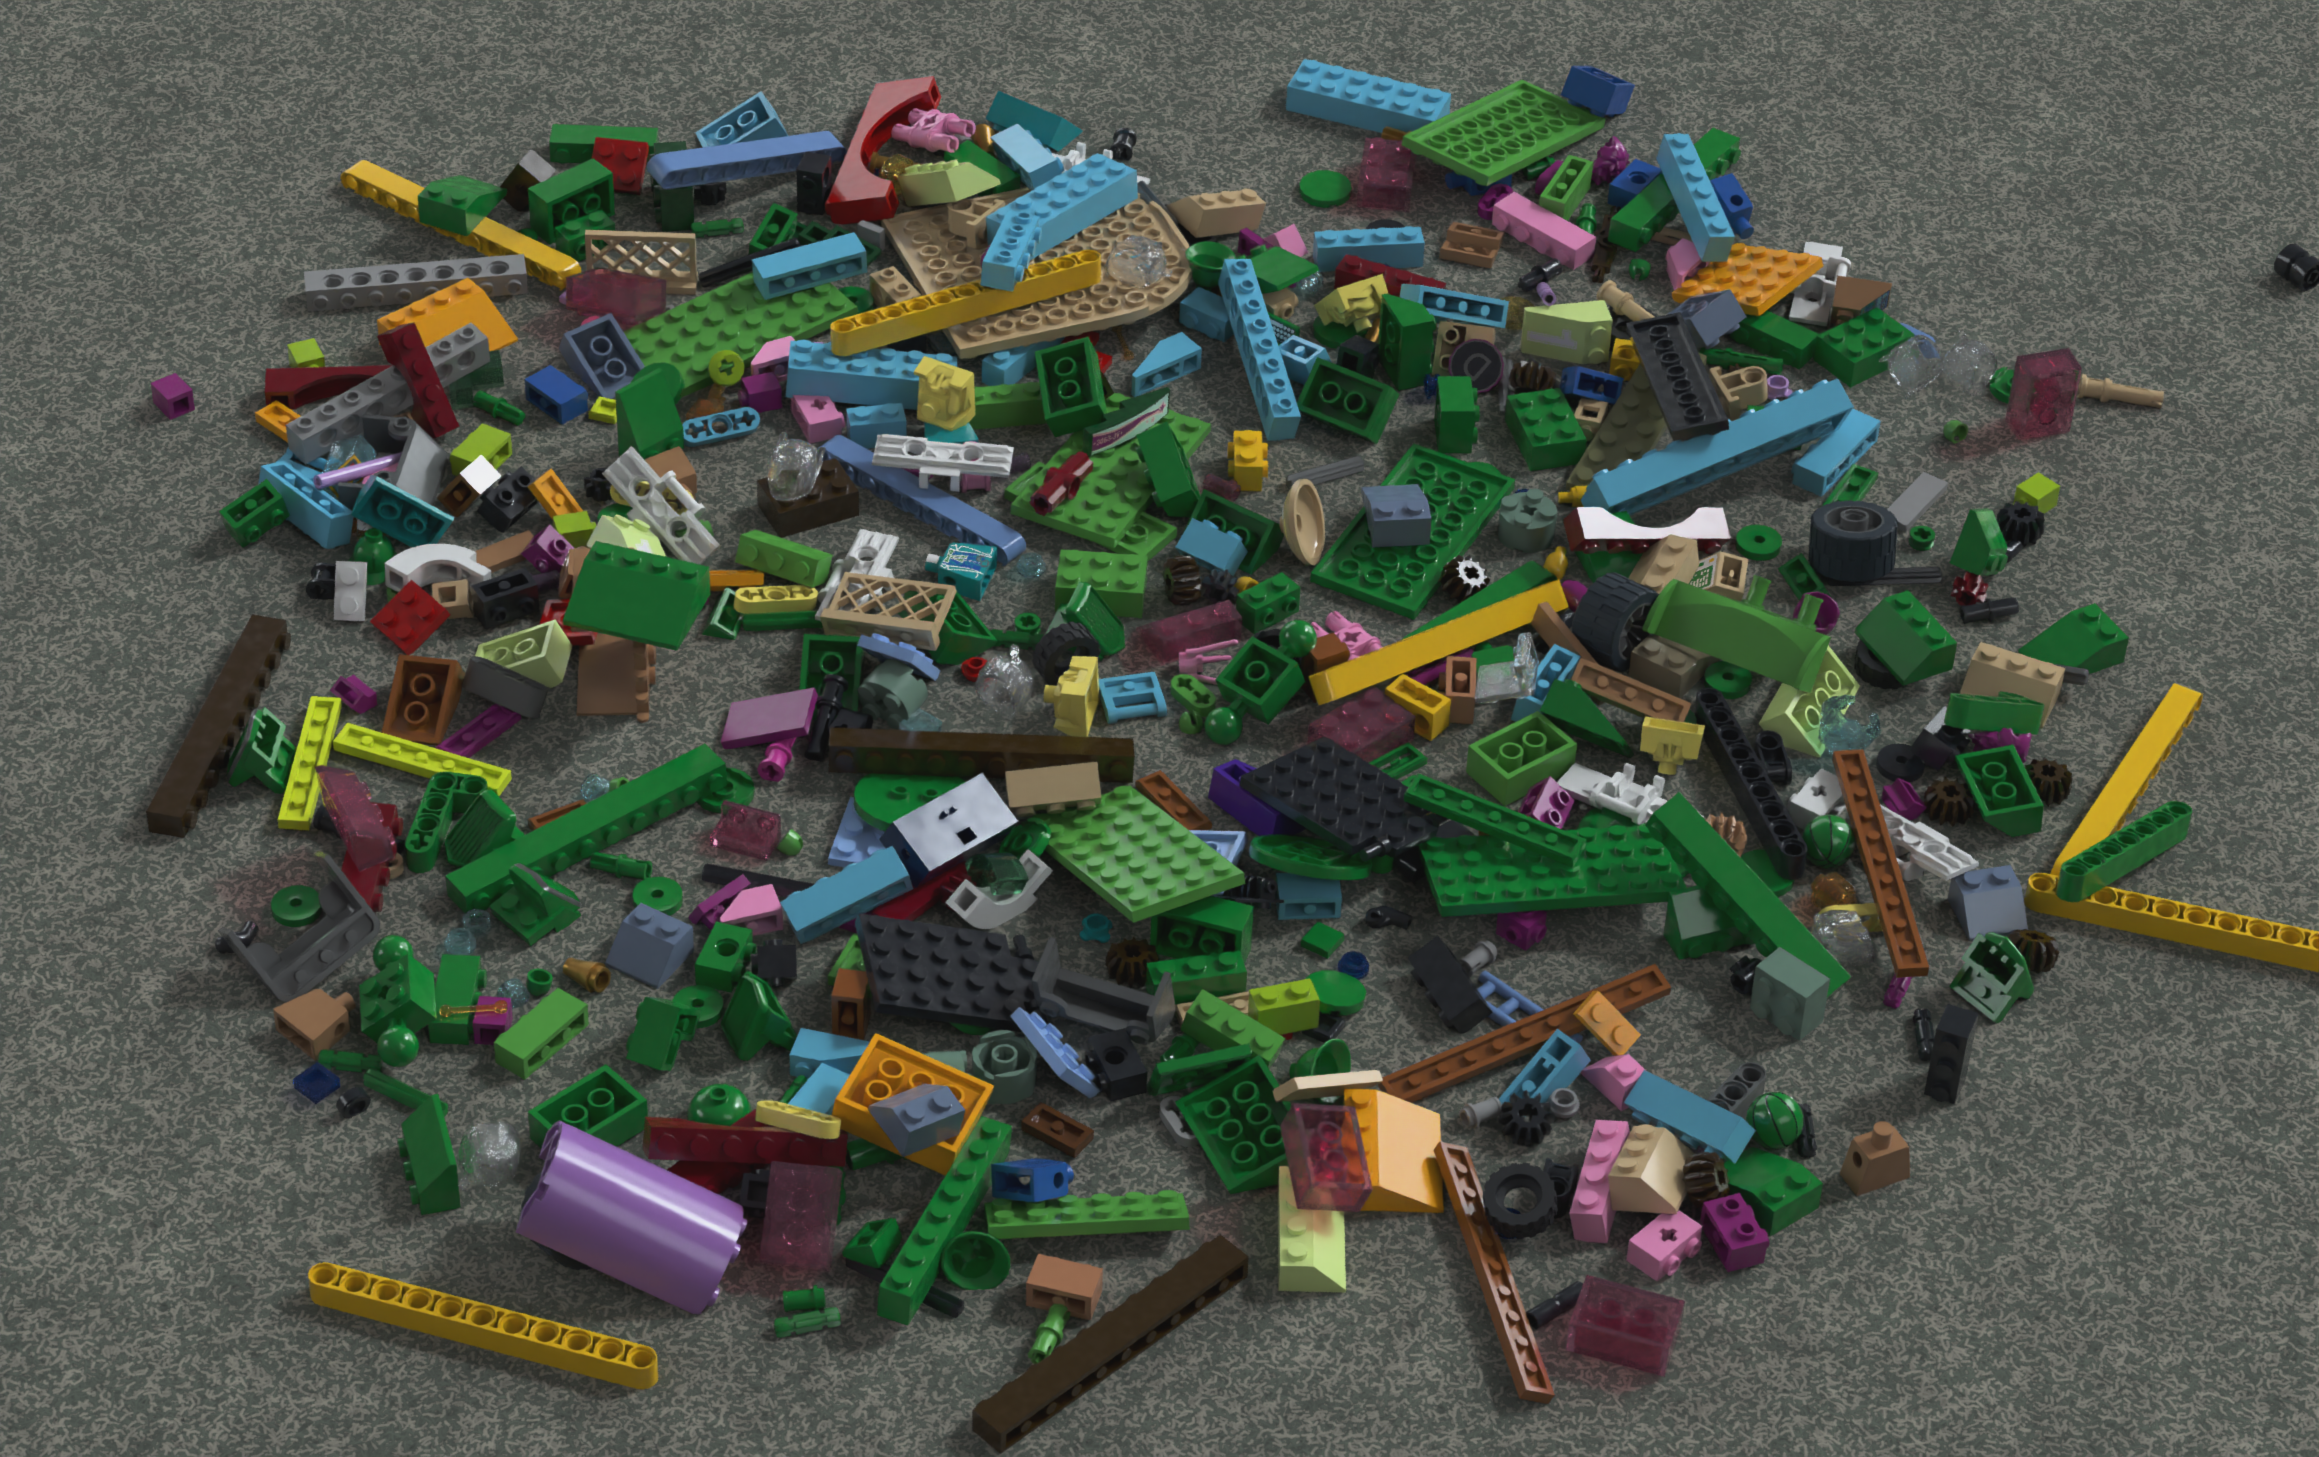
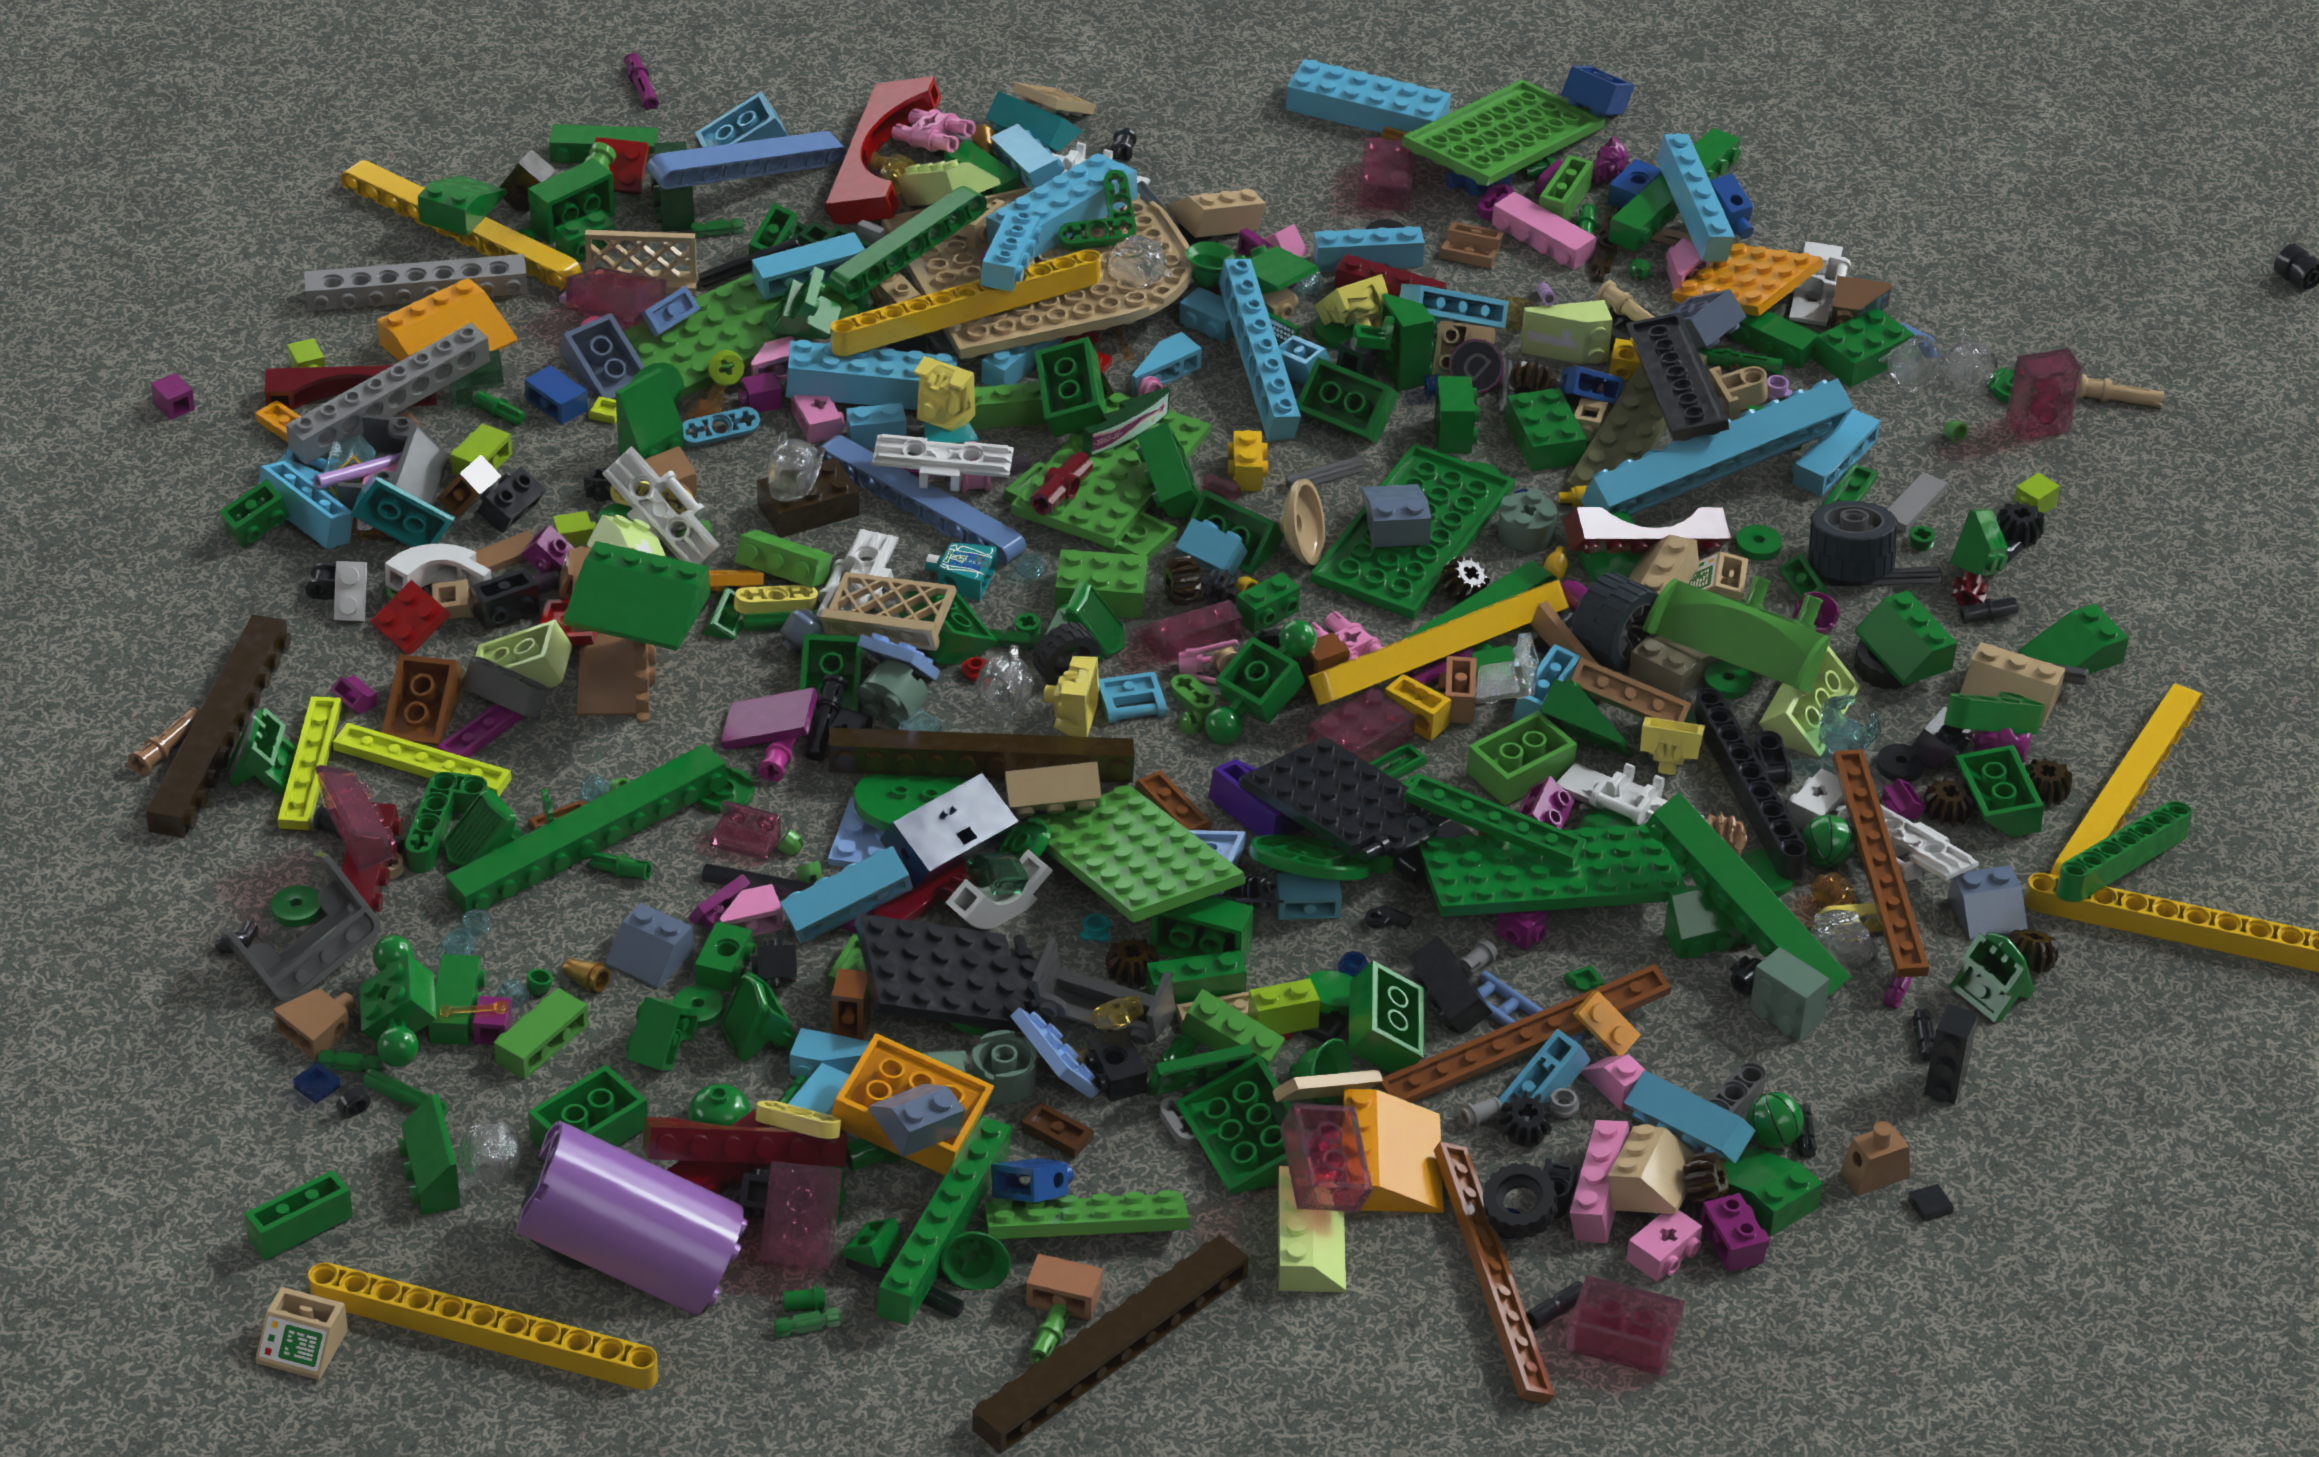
(158, 748): none -> medium nougat pin
(298, 1215): none -> green brick
(301, 1333): none -> slope
(374, 550): green hat -> none
(407, 352): dark red arch -> none
(535, 905): green piece -> none
(547, 807): none -> green piece
(553, 495): light orange plate -> none
(602, 153): none -> bright green wheel
(636, 72): none -> magenta pin
(663, 887): green piece -> none
(670, 311): none -> medium blue plate
(710, 193): black gear -> none
(797, 625): none -> sand blue head
(804, 310): none -> green piece
(811, 869): none -> bright green hinge
(813, 183): black brick -> none
(907, 242): none -> green beam
(1053, 99): none -> tan plate
(1115, 220): none -> green beam
(1117, 1012): none -> clear yellow piece
(1148, 385): none -> bright pink plate
(1222, 658): none -> tan bush
(1322, 940): green tile -> none
(1325, 188): green tile -> none
(1374, 336): none -> green tile
(1386, 1018): none -> green brick
(1539, 274): black axle -> none
(1584, 978): none -> green tile
(1930, 1202): none -> black tile

